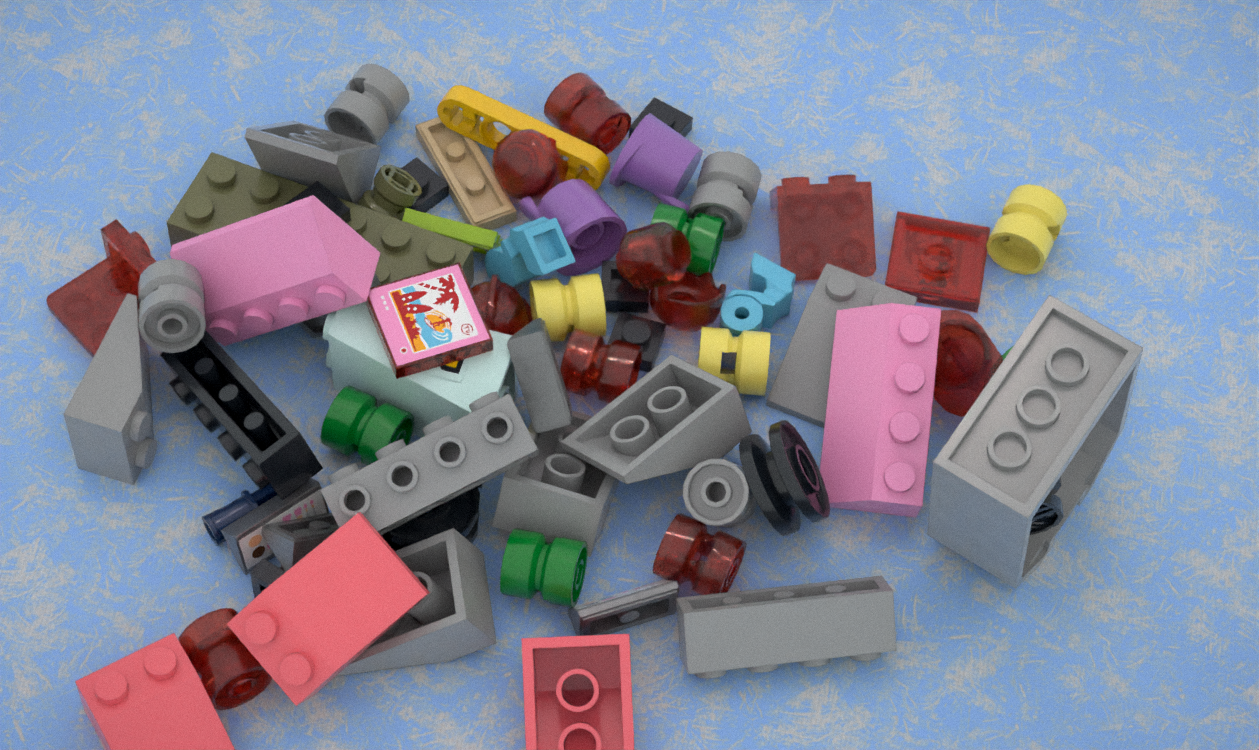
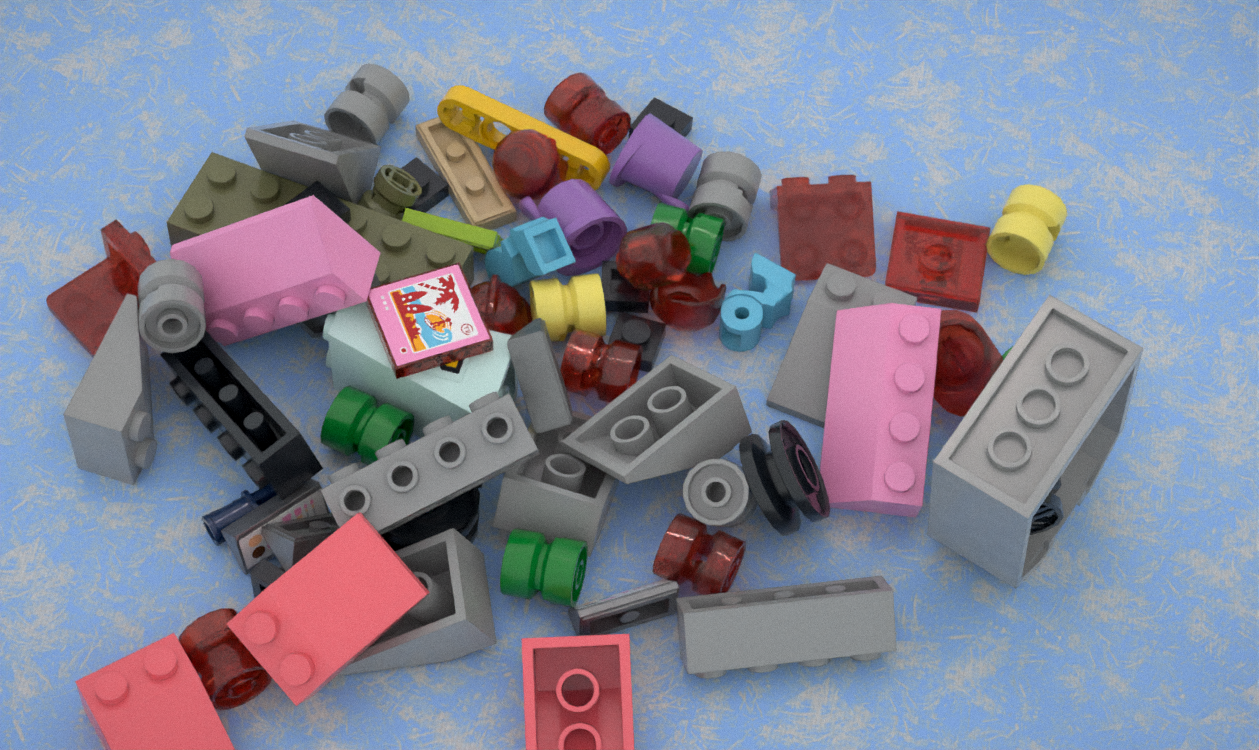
(751, 358): light yellow wheel -> none

